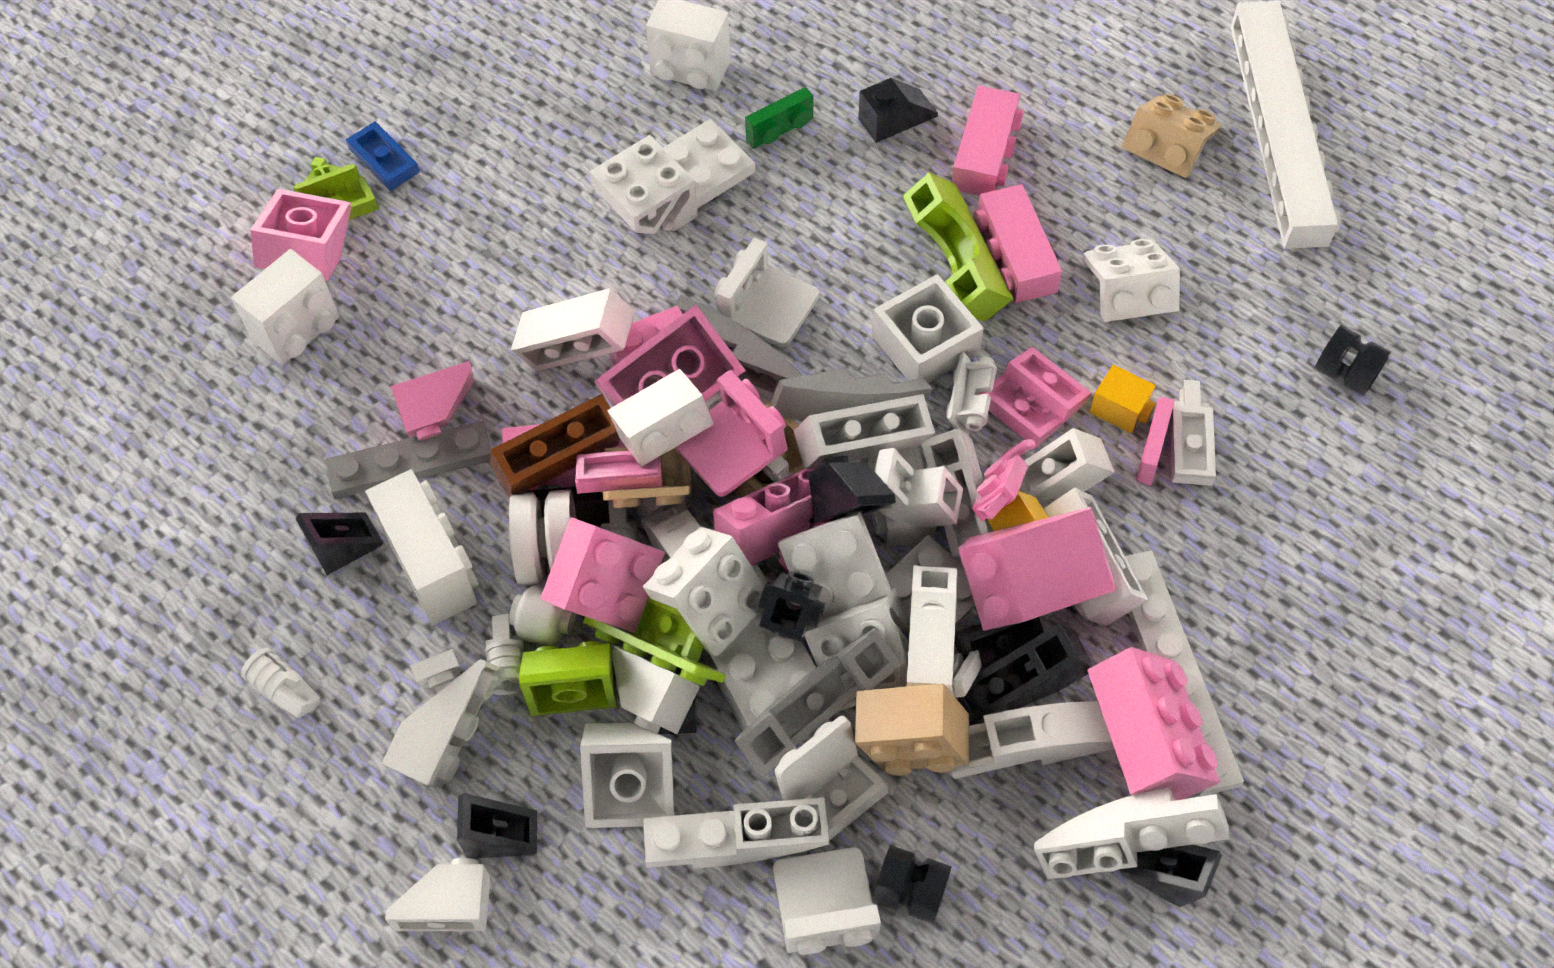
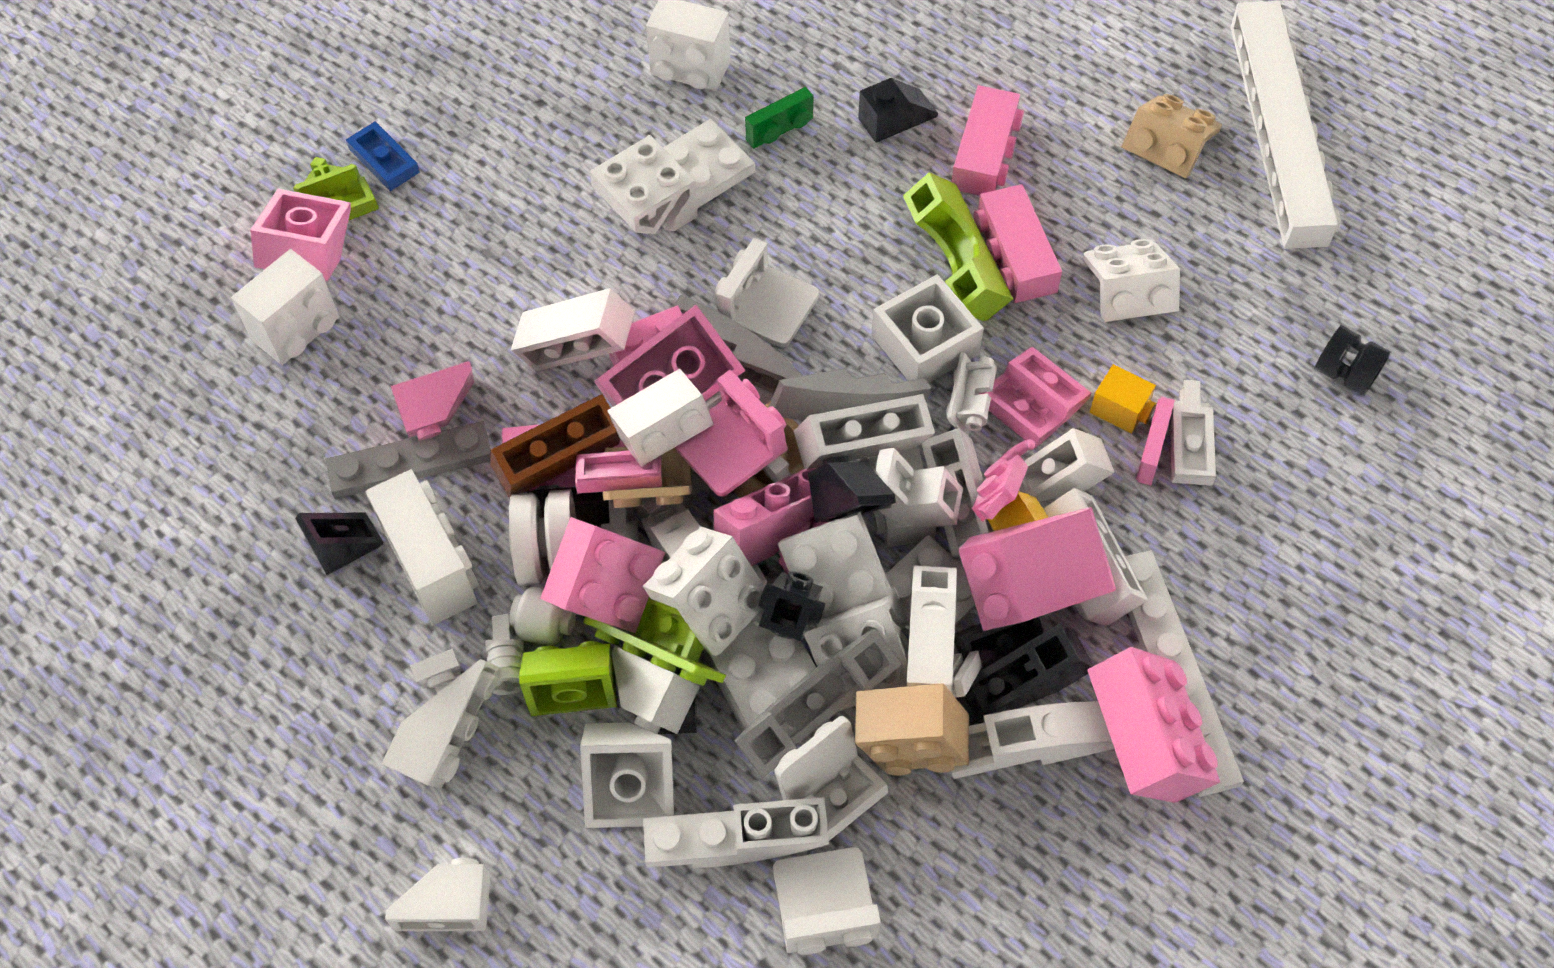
(279, 683): white hinge -> none
(495, 828): black slope -> none
(911, 884): black wheel -> none
(1115, 832): white slope -> none
(1176, 872): black slope -> none

